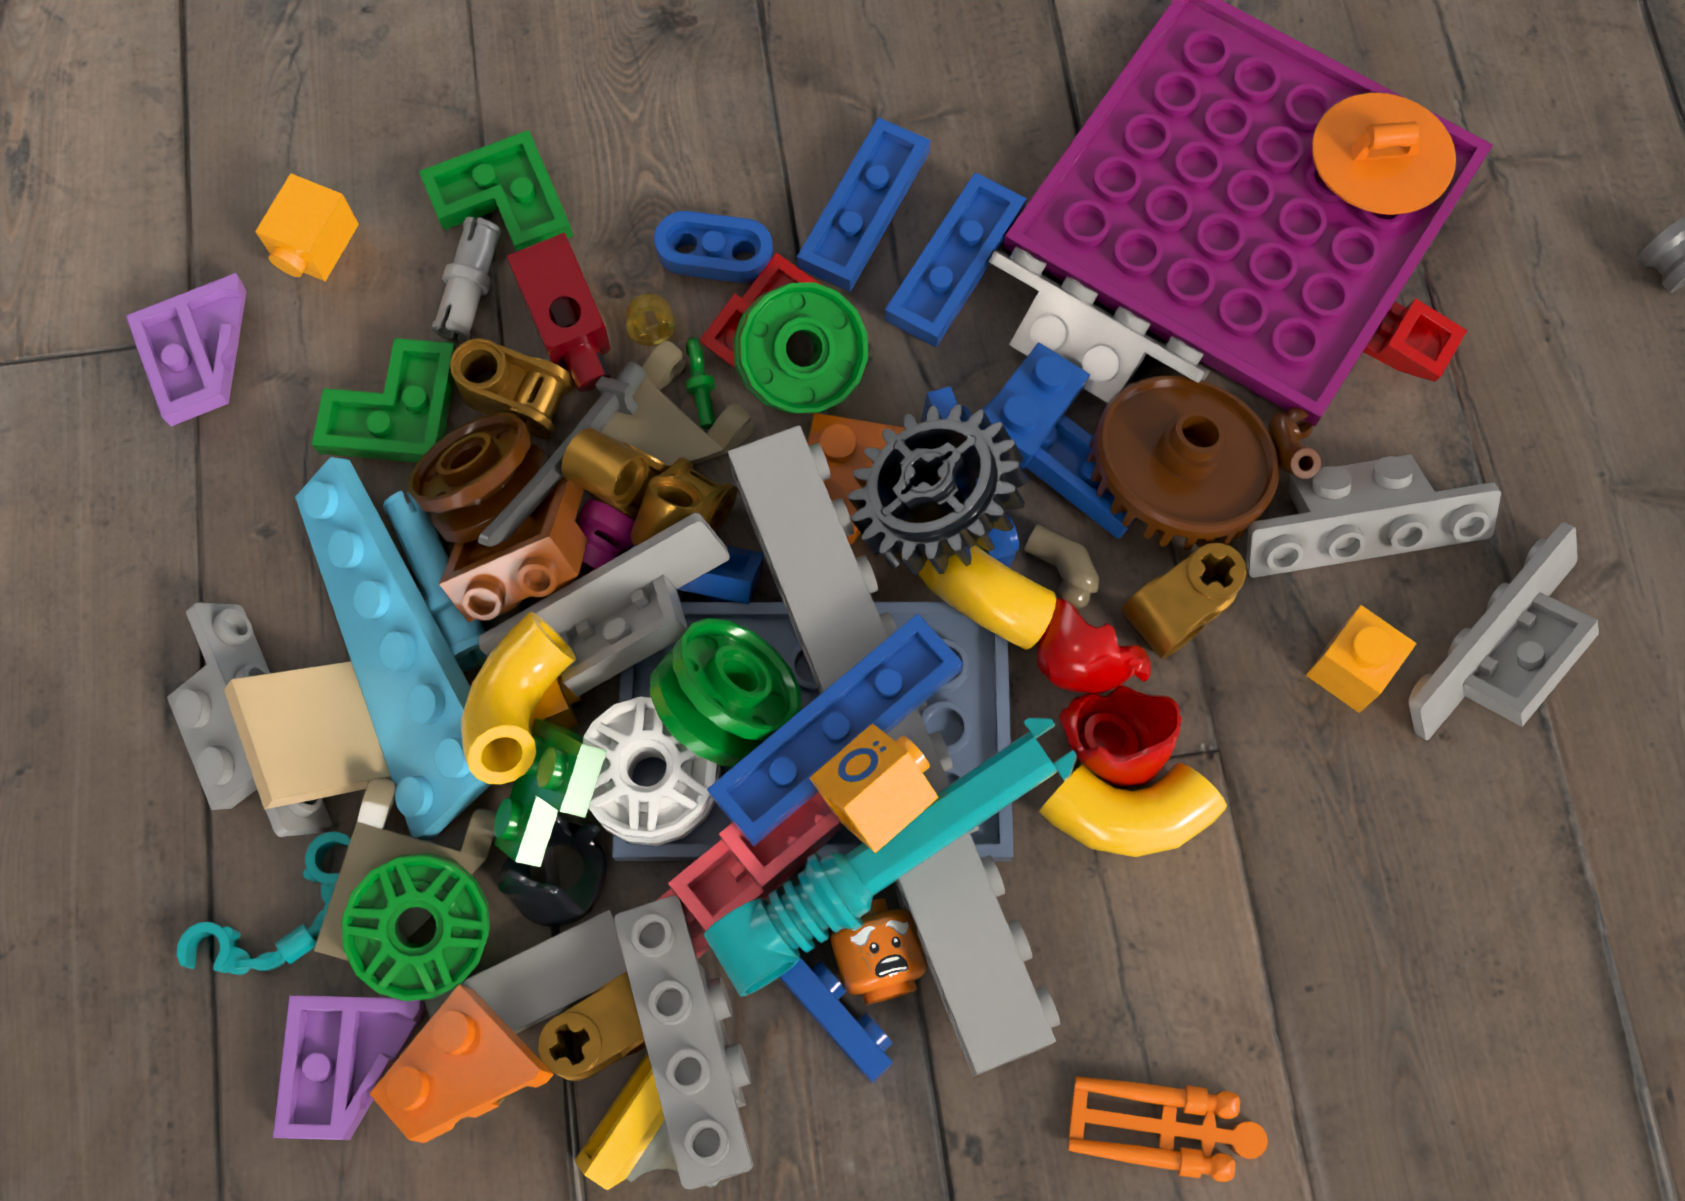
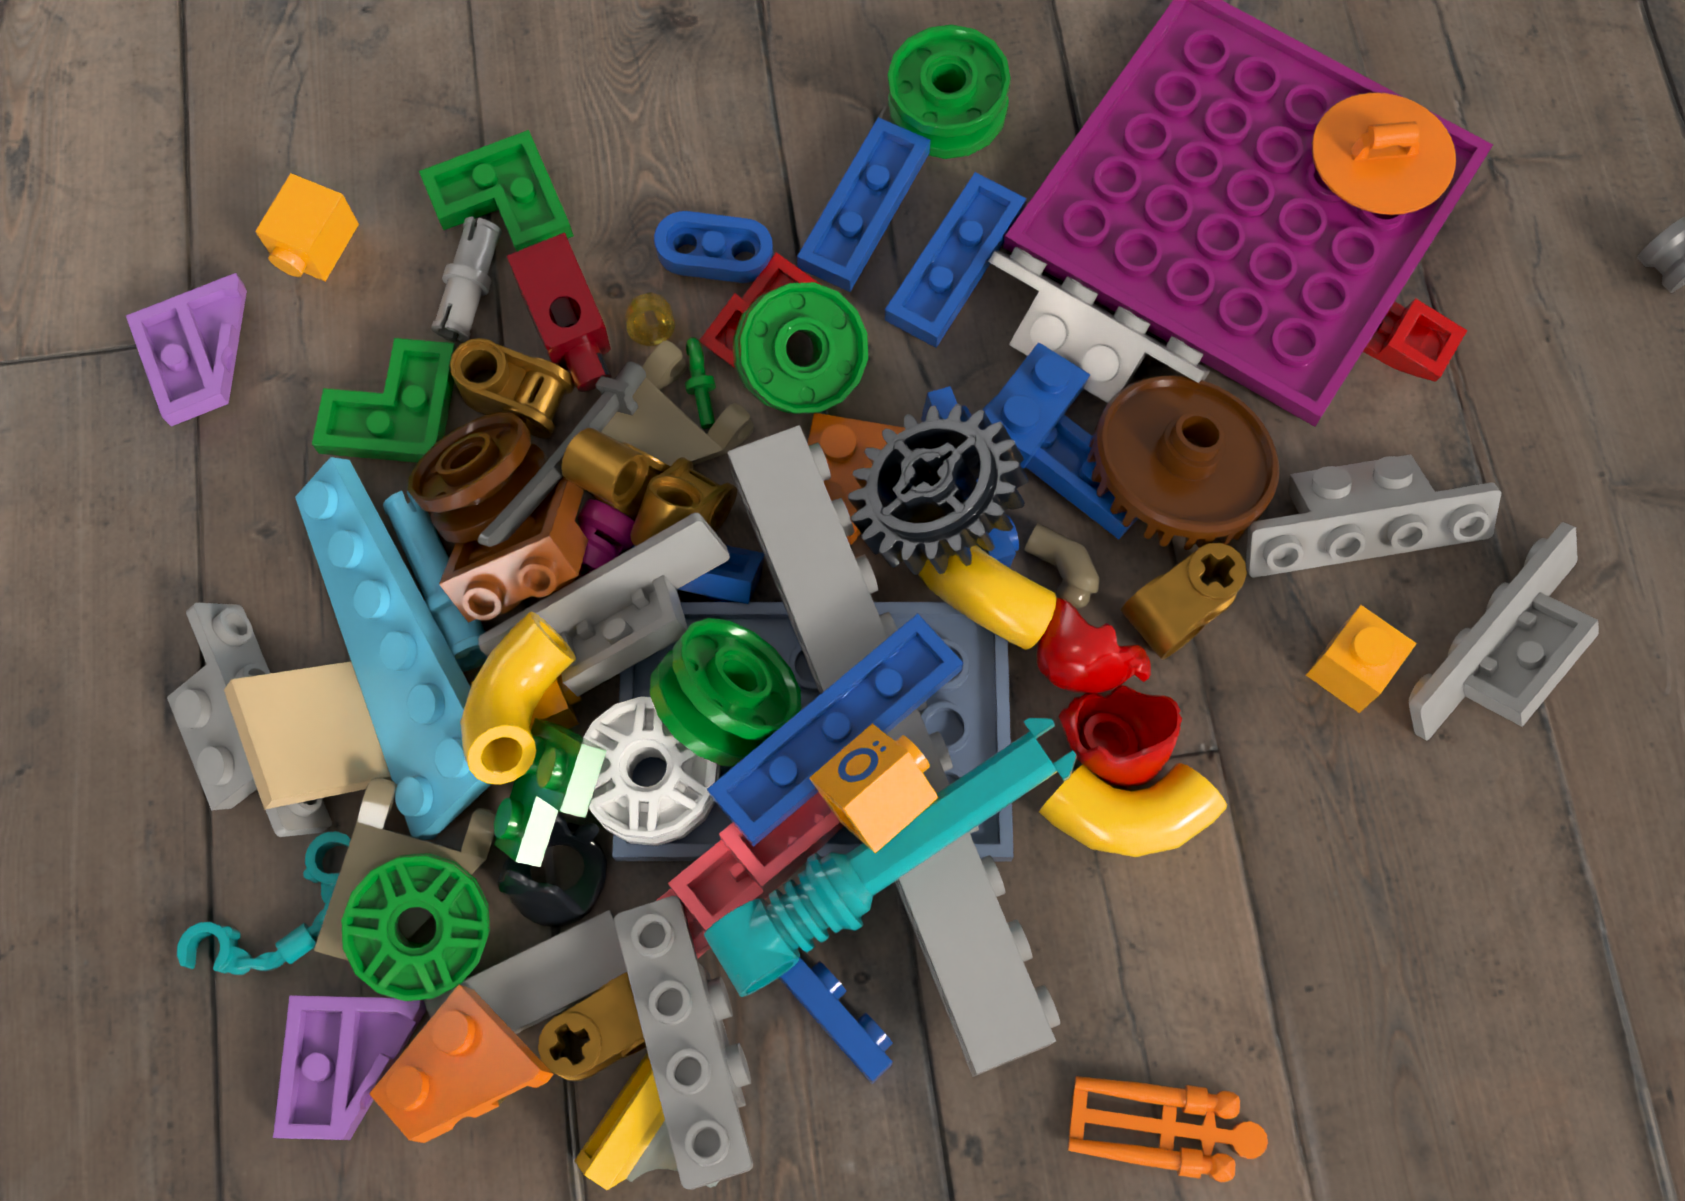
(880, 956): orange head -> none
(953, 61): none -> green wheel
(1293, 456): reddish brown arm -> none

